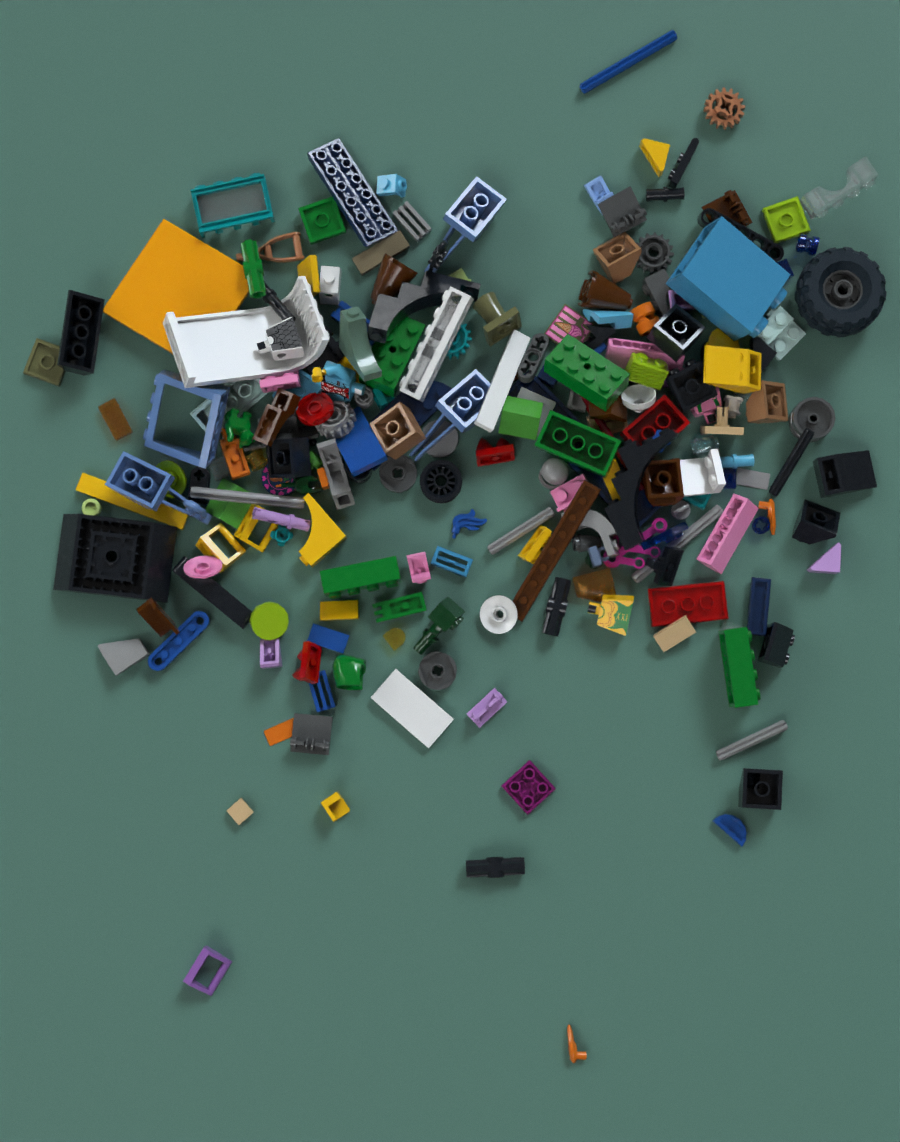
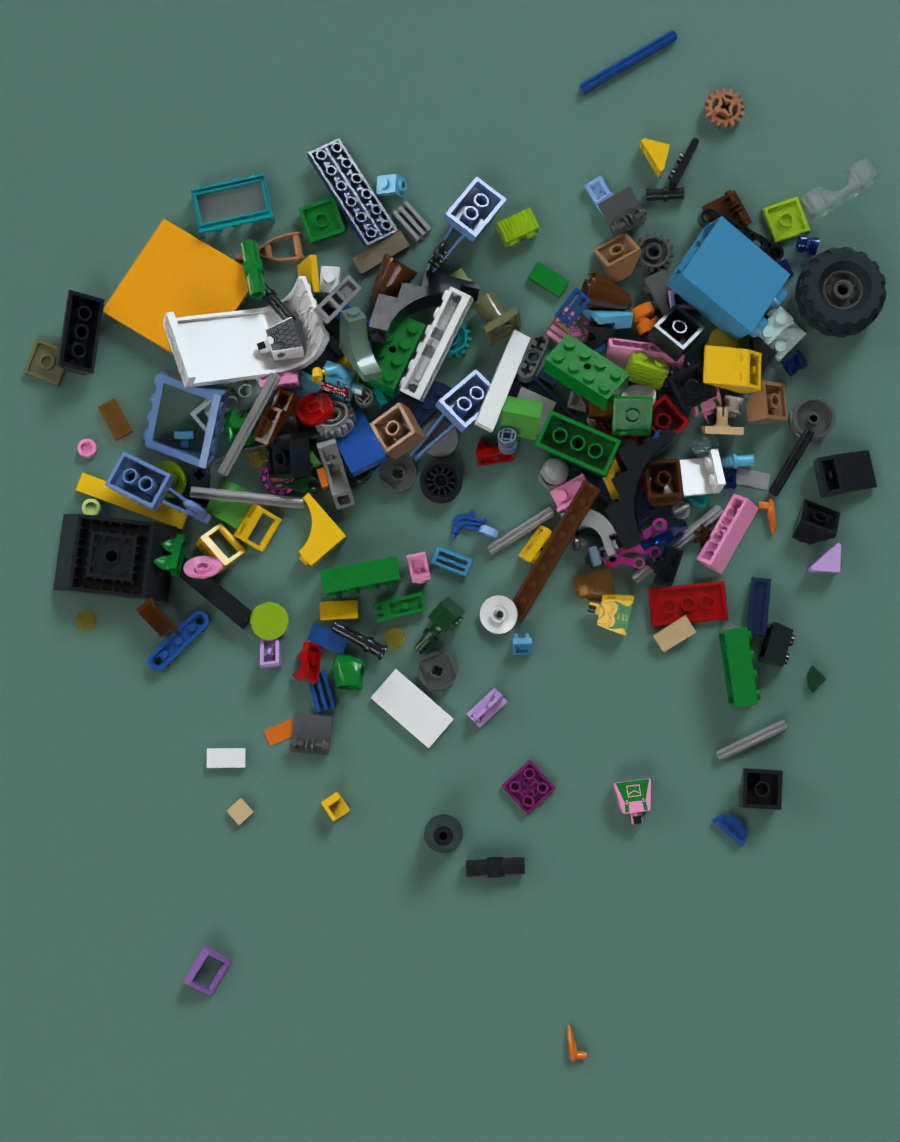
(85, 621): none -> clear yellow tile
(87, 448): none -> bright pink tile
(123, 654): light grey slope -> none
(173, 562): none -> green tile
(185, 435): none -> dark azure tile
(226, 757): none -> white tile
(234, 457): orange hinge -> none
(249, 424): none -> light grey axle
(286, 535): teal plate -> none
(289, 521): lavender pin -> none
(337, 299): none -> light grey arch
(367, 643): none -> black pin
(446, 824): none -> black cone
(489, 531): none -> light blue tile
(507, 440): none -> sand blue wheel
(518, 227): none -> lime brick
(521, 646): none -> dark azure tile
(548, 279): none -> green tile
(556, 606): black piece -> none
(564, 317): none -> blue tile
(632, 415): none -> green plate
(634, 798): none -> torso
(702, 535): none -> dark brown plant
(757, 529): clear blue bush -> none
(794, 363): none -> clear blue wheel
(814, 679): none -> clear green tile

